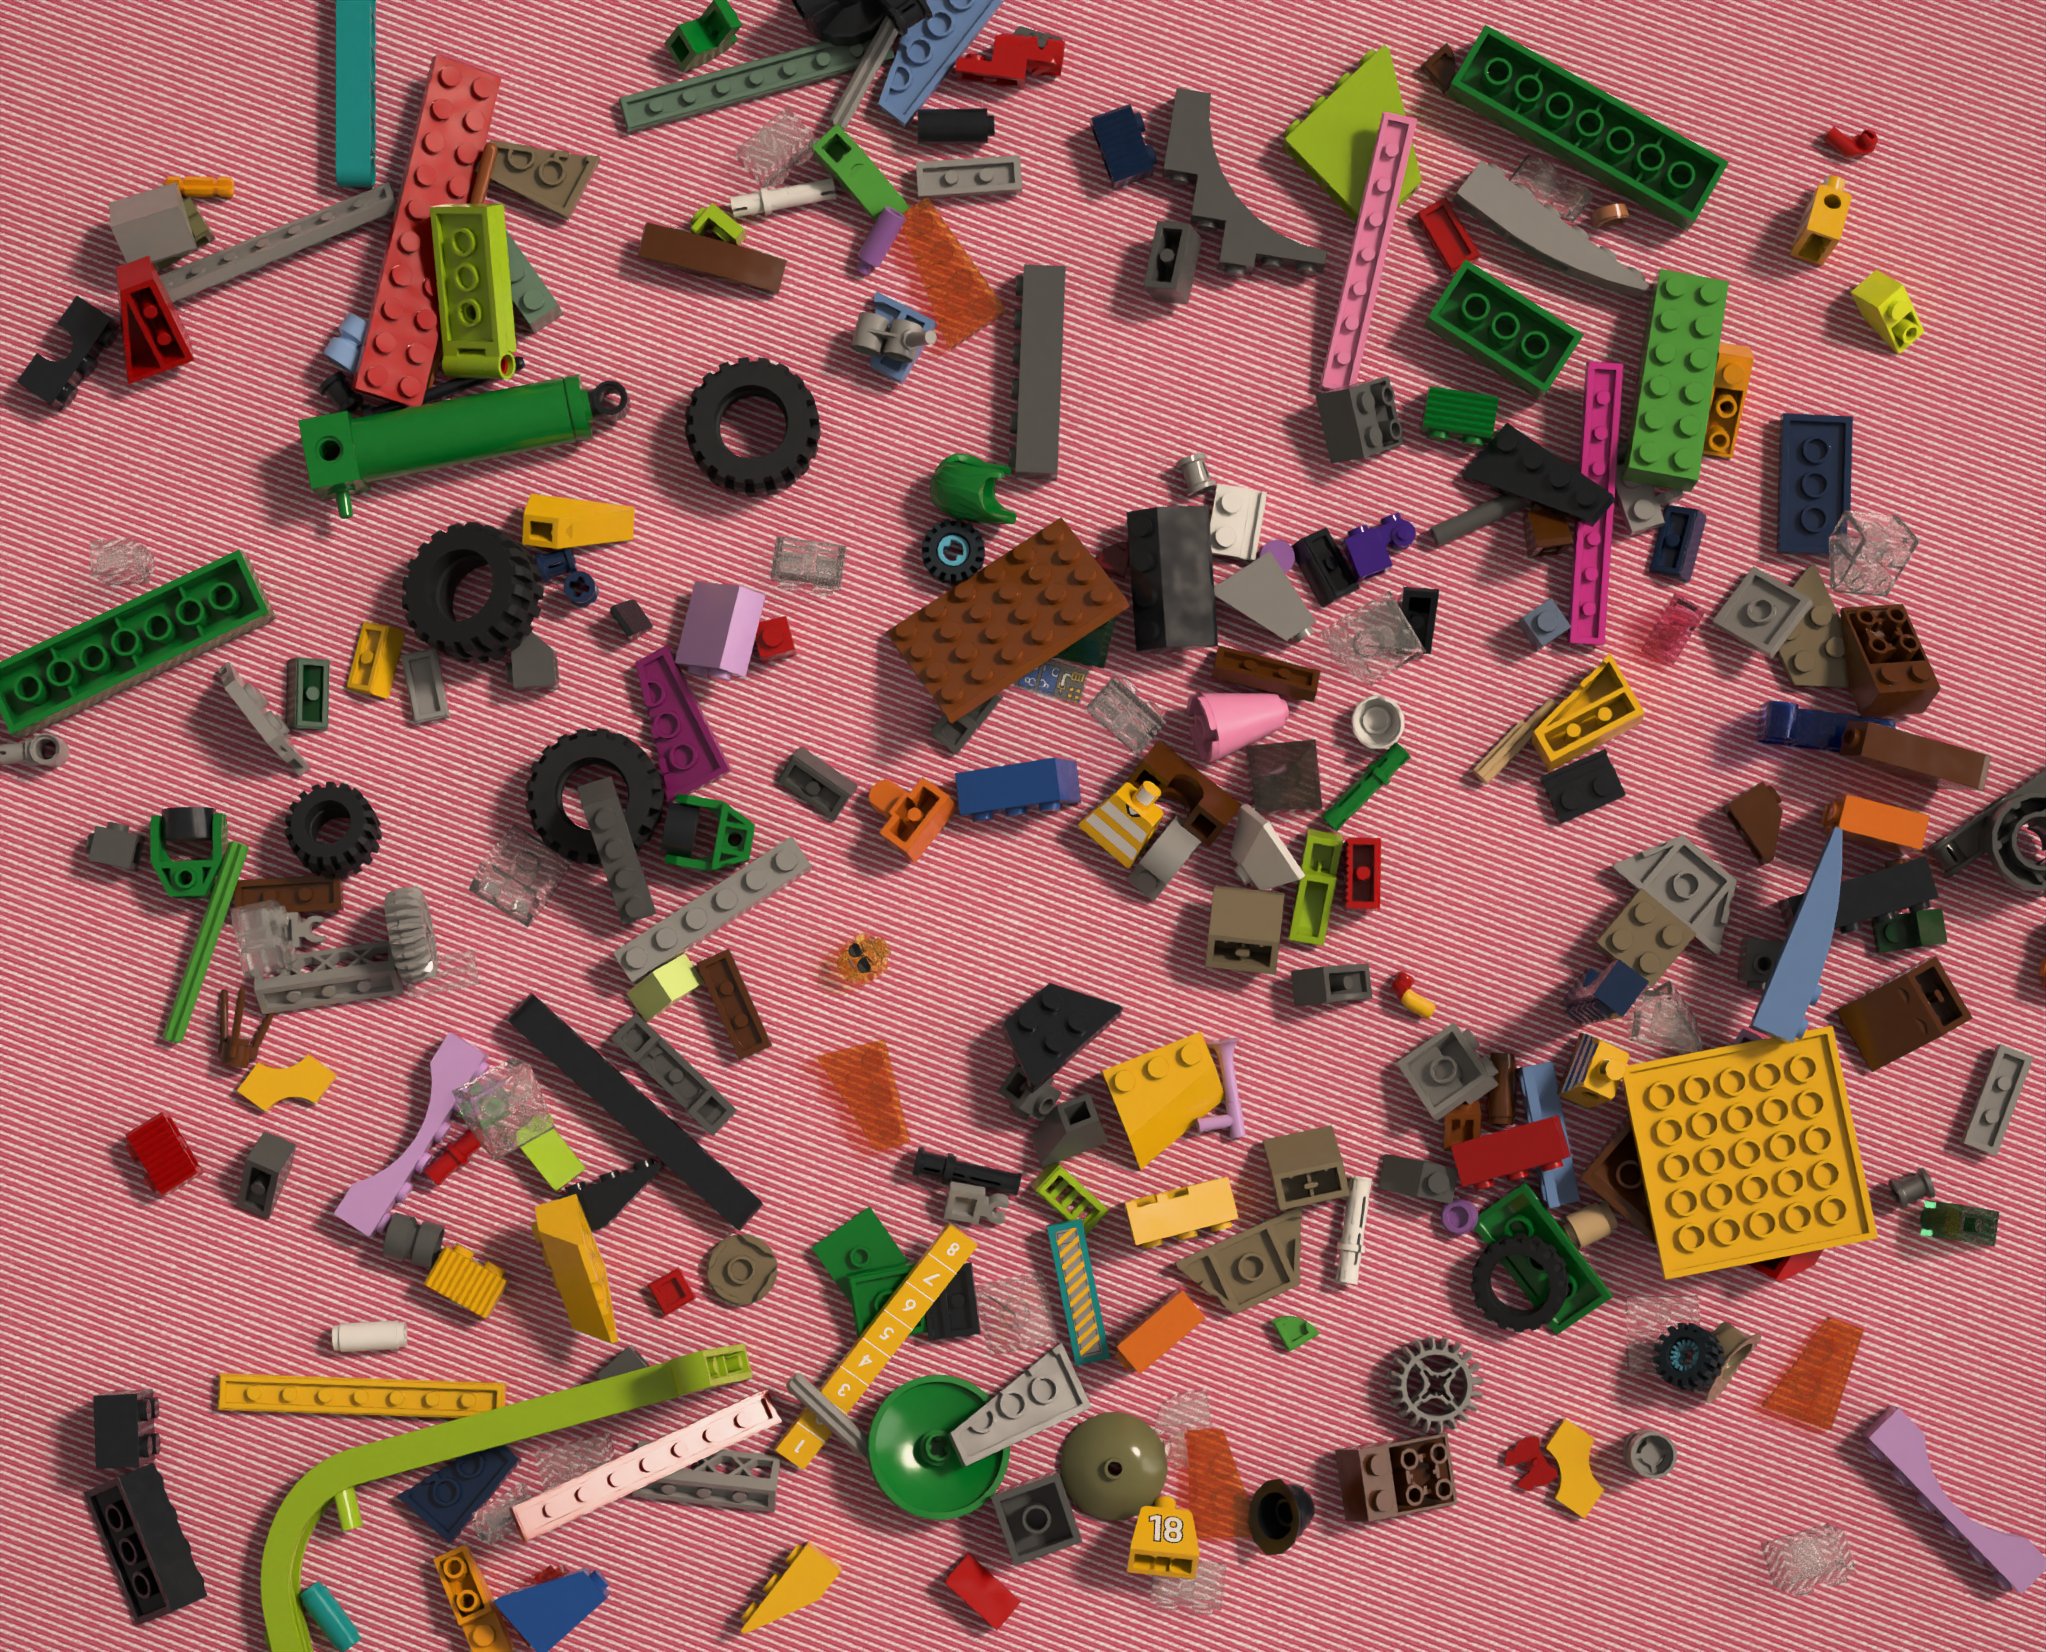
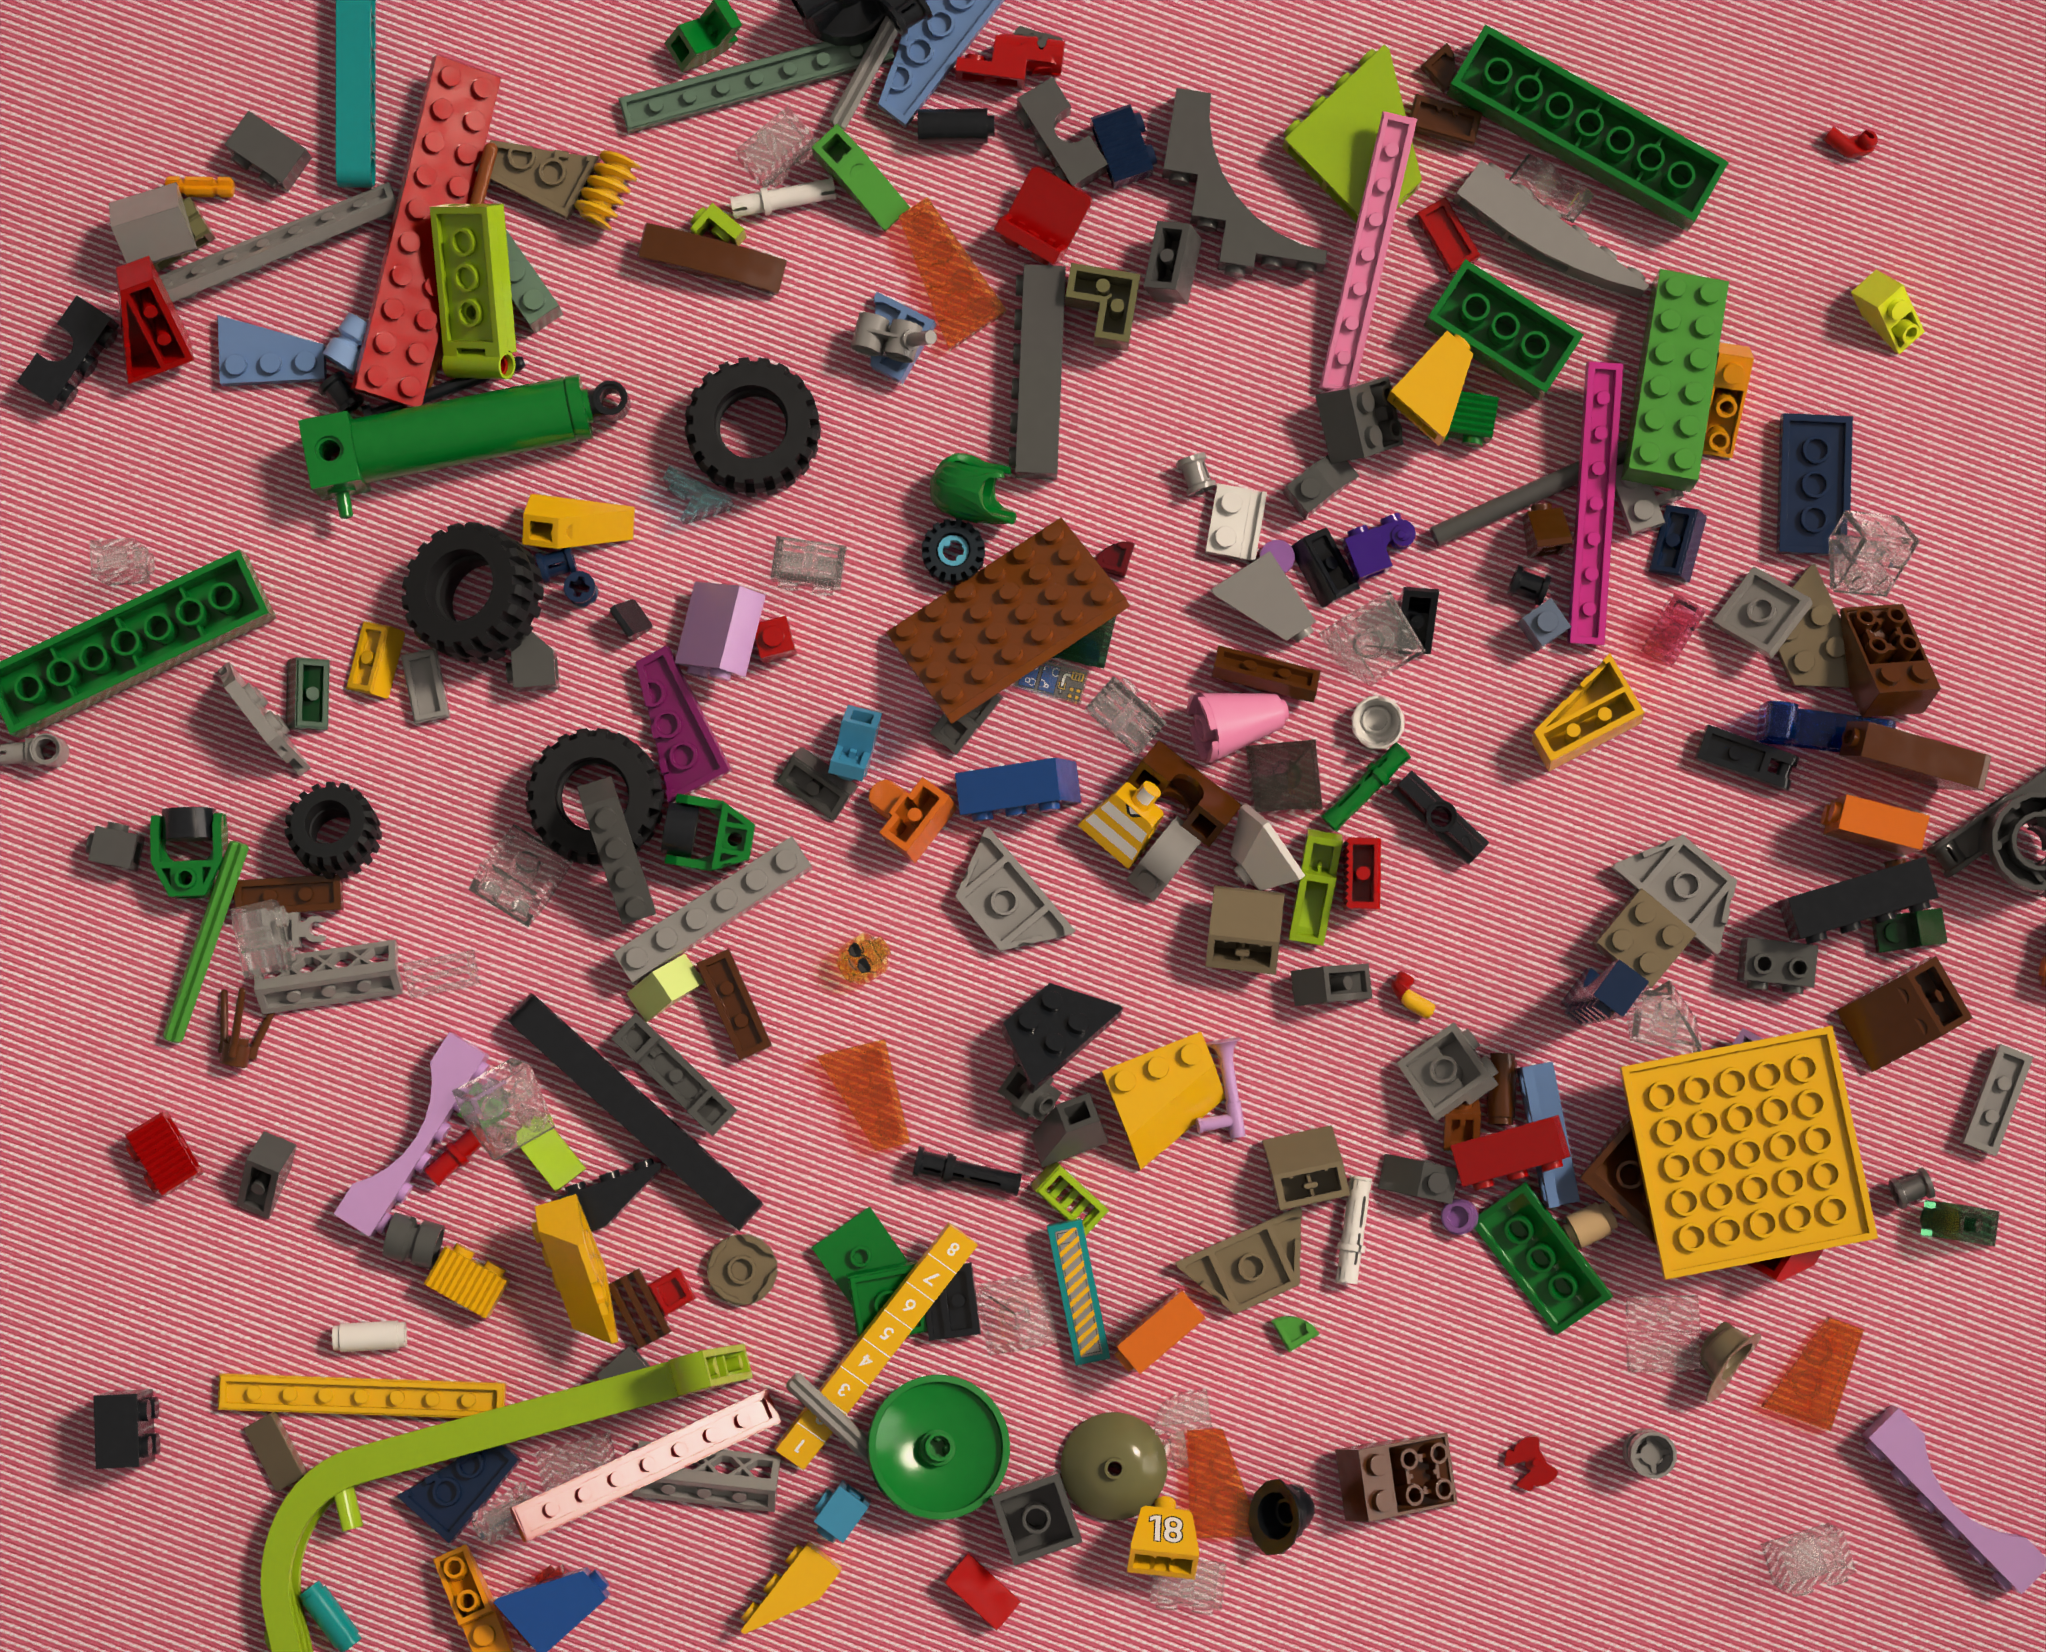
(145, 1544): black slope -> none
(266, 356): none -> medium blue wing
(268, 152): none -> dark grey brick
(269, 1085): yellow tile -> none
(275, 1451): none -> dark tan slope
(411, 934): light grey gear -> none
(606, 188): none -> yellow piece
(653, 1335): none -> reddish brown tile
(704, 500): none -> clear light blue slope
(840, 1511): none -> dark azure brick
(855, 743): none -> dark azure brick
(880, 239): medium lavender cylinder -> none
(969, 177): light grey plate -> none
(969, 1202): light grey plate -> none
(1007, 899): none -> light grey wing
(1028, 1405): light grey wing -> none
(1041, 112): none -> dark grey arch
(1044, 216): none -> red bracket
(1112, 295): none -> olive brick
(1172, 579): black slope -> none
(1181, 1212): yellow wedge -> none
(1319, 485): none -> dark grey slope
(1433, 386): none -> yellow slope
(1445, 121): none -> reddish brown plate
(1447, 1372): light grey gear -> none
(1457, 834): none -> black piece
(1508, 1316): black tyre -> none
(1511, 745): tan axle -> none
(1529, 585): none -> black bush
(1536, 476): black wing -> none
(1576, 1483): yellow tile -> none
(1582, 786): black plate -> none
(1593, 1072): yellow torso -> none
(1609, 215): nougat tile -> none
(1673, 1355): black bush -> none
(1746, 757): none -> black plate
(1757, 820): reddish brown slope -> none
(1804, 952): medium blue slope -> none
(1822, 221): yellow torso -> none

